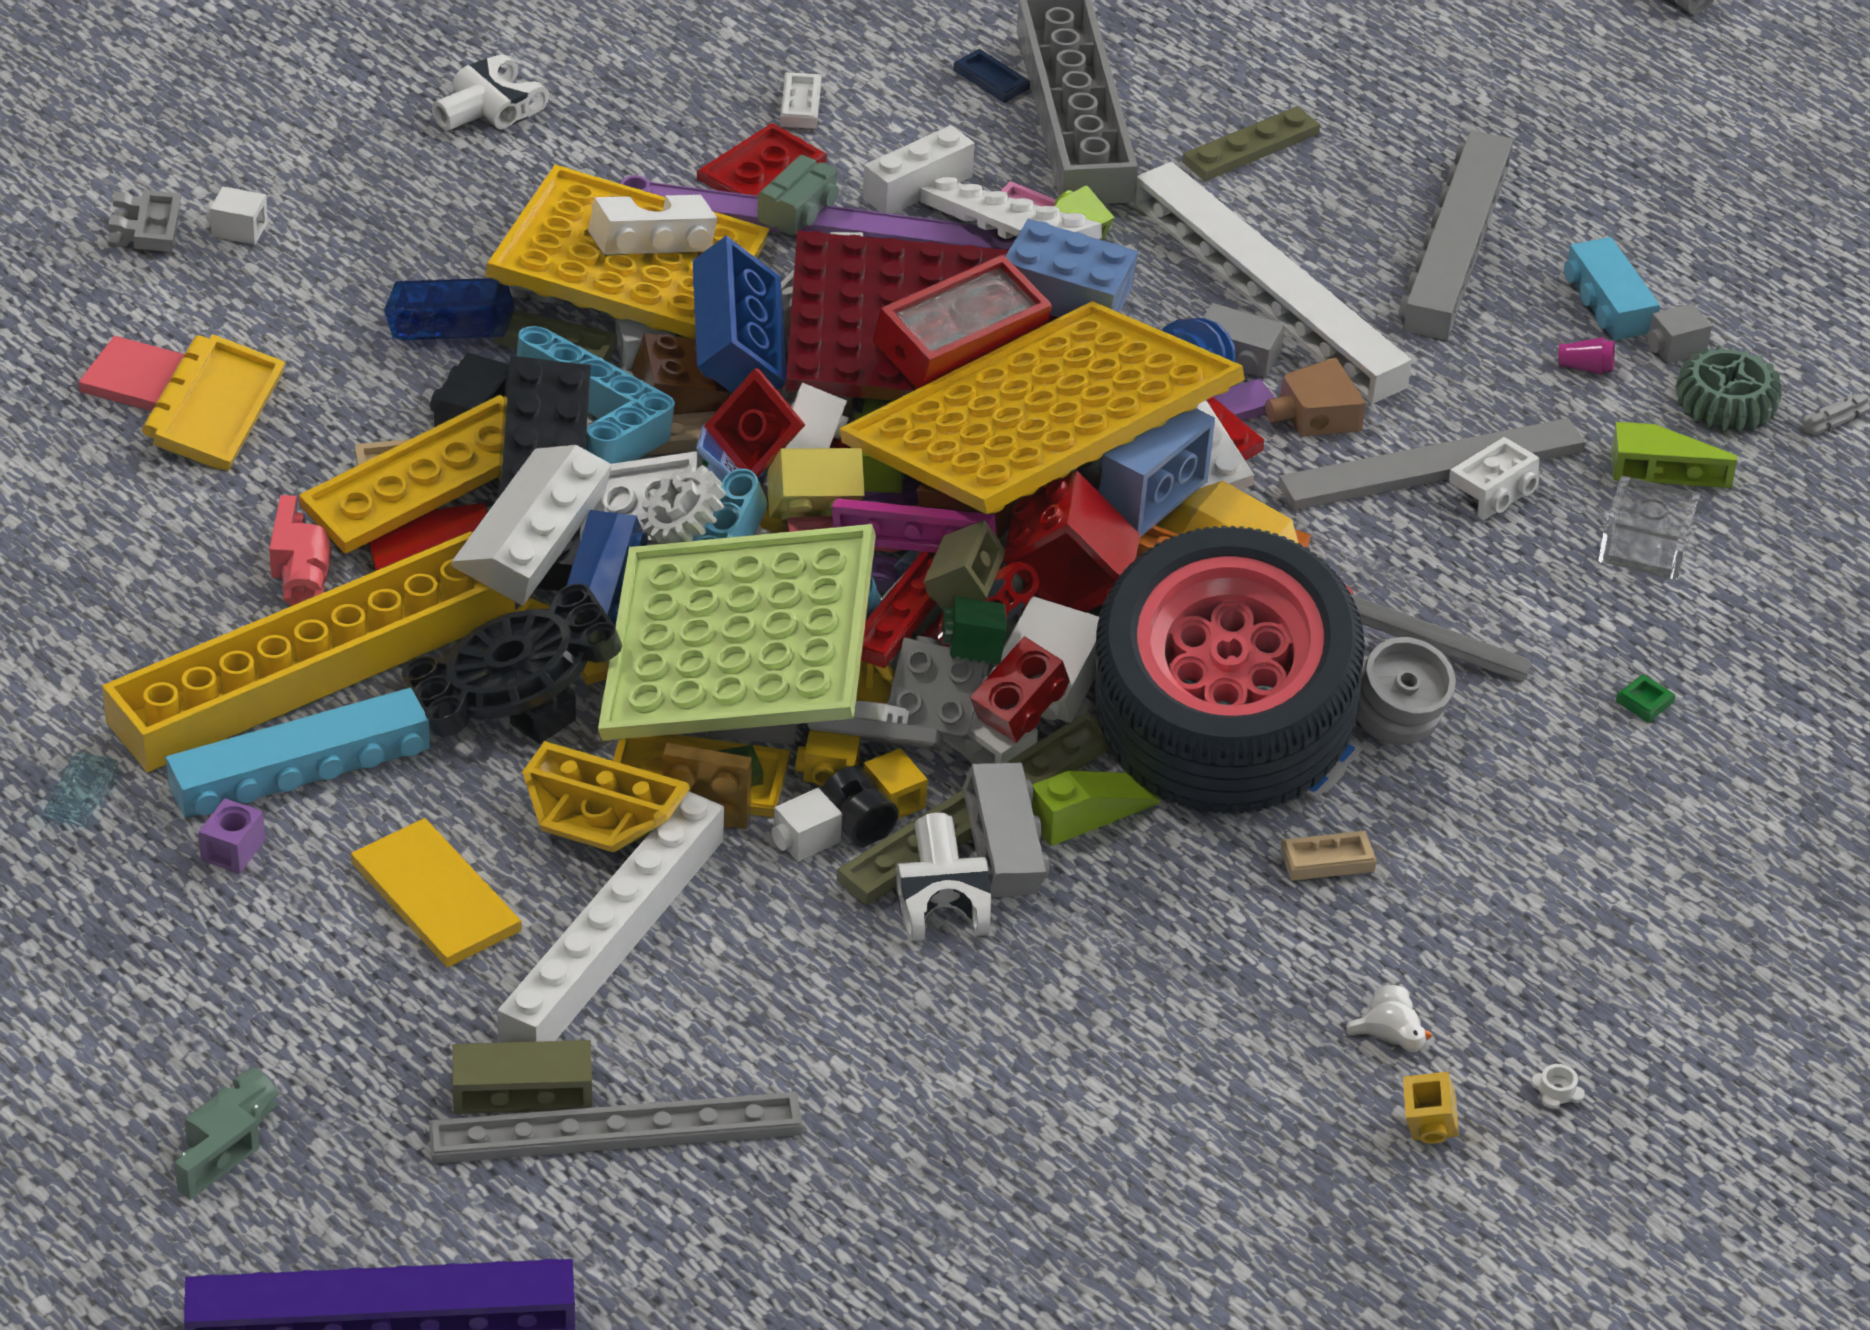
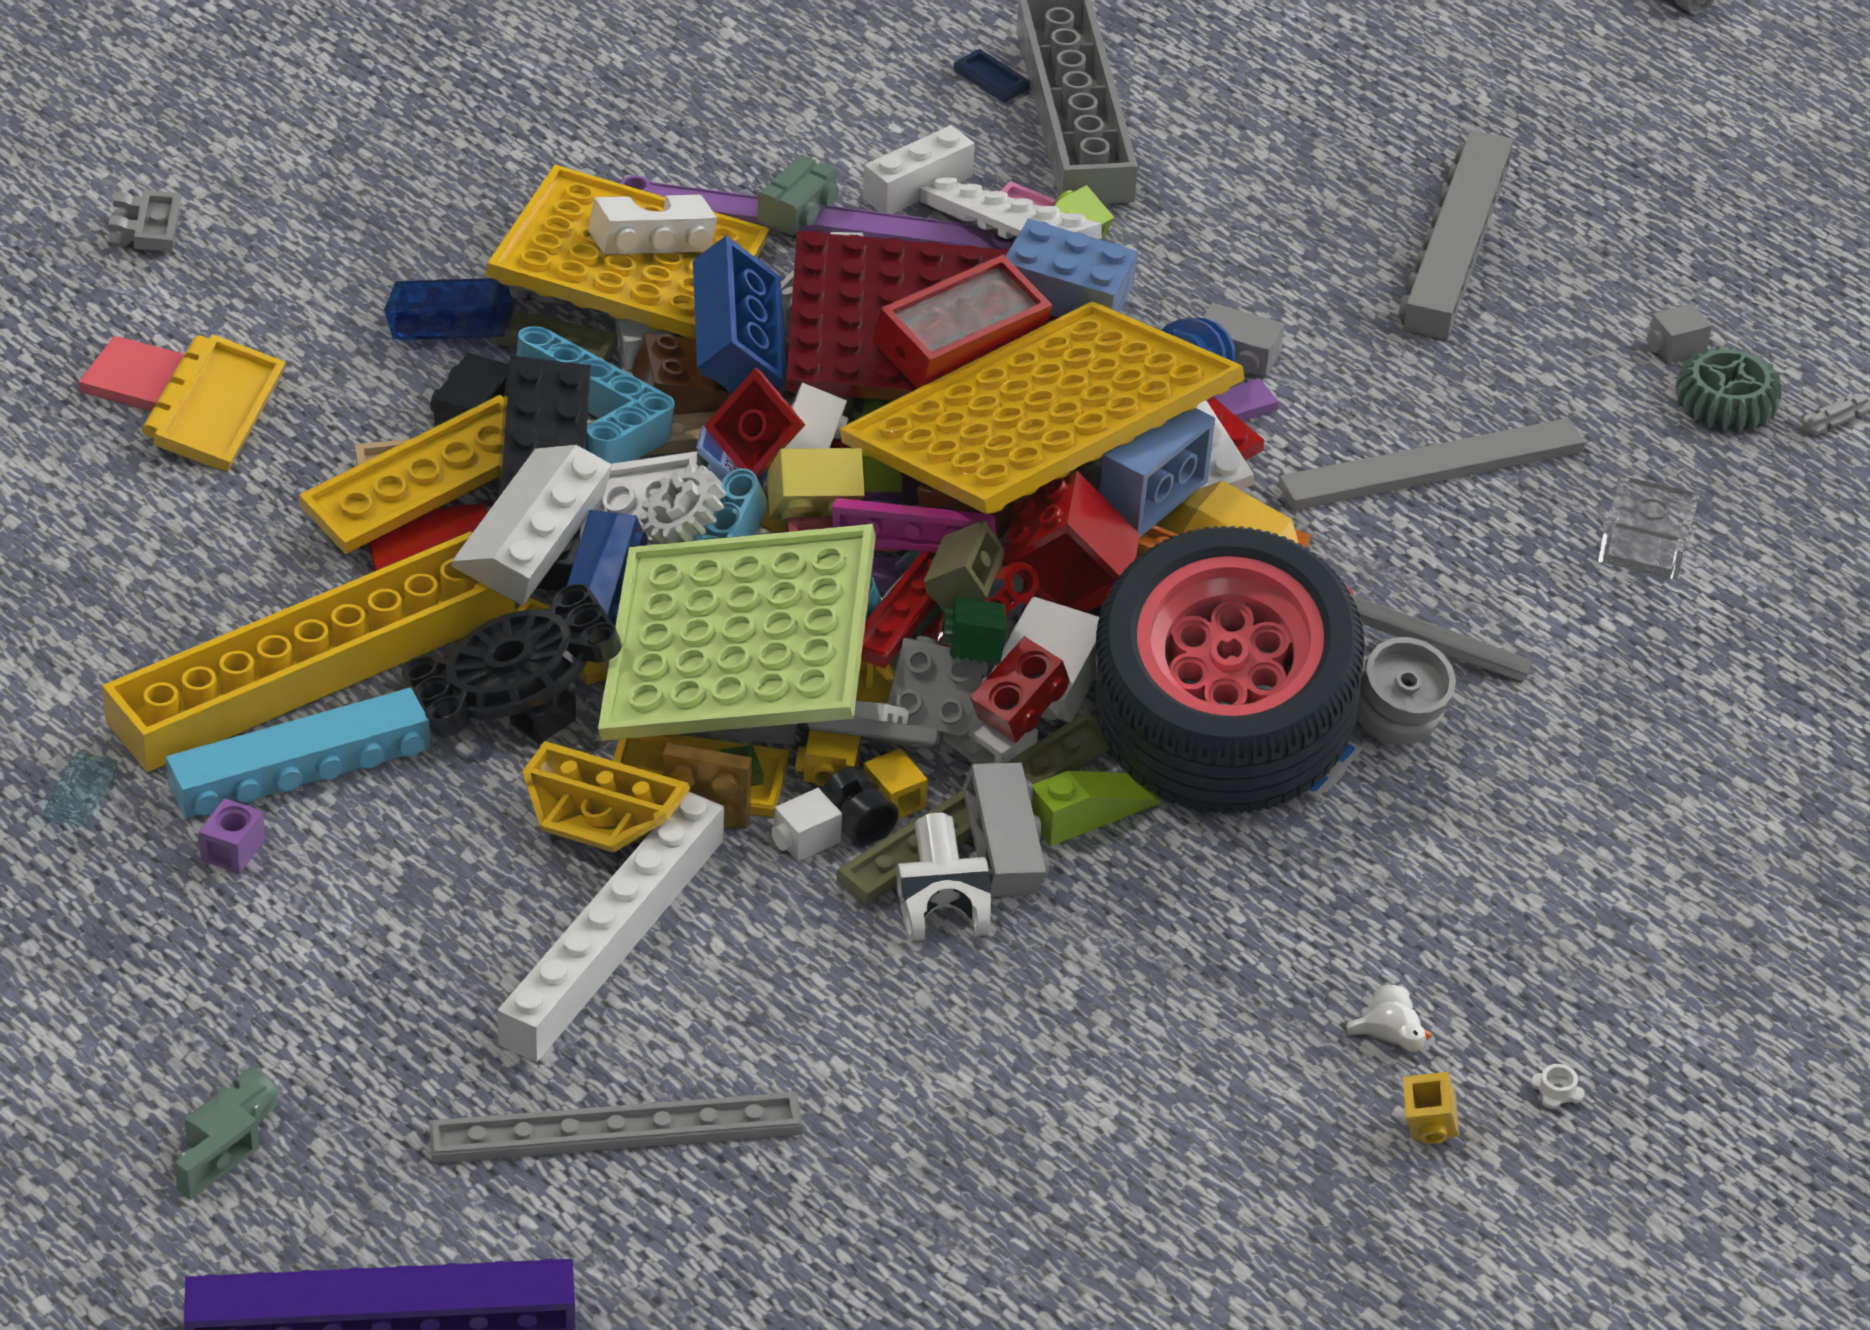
(237, 215): white brick -> none
(298, 553): coral plate -> none
(436, 892): yellow tile -> none
(487, 94): white connector -> none
(521, 1076): olive brick -> none
(756, 161): red tile -> none
(800, 100): white plate -> none
(1251, 143): olive plate -> none
(1272, 281): white brick -> none
(1318, 400): medium nougat torso -> none
(1328, 855): tan plate -> none
(1497, 476): white bracket -> none
(1588, 355): dark pink cone -> none
(1611, 288): medium azure brick -> none
(1645, 698): green tile -> none
(1668, 457): lime slope -> none

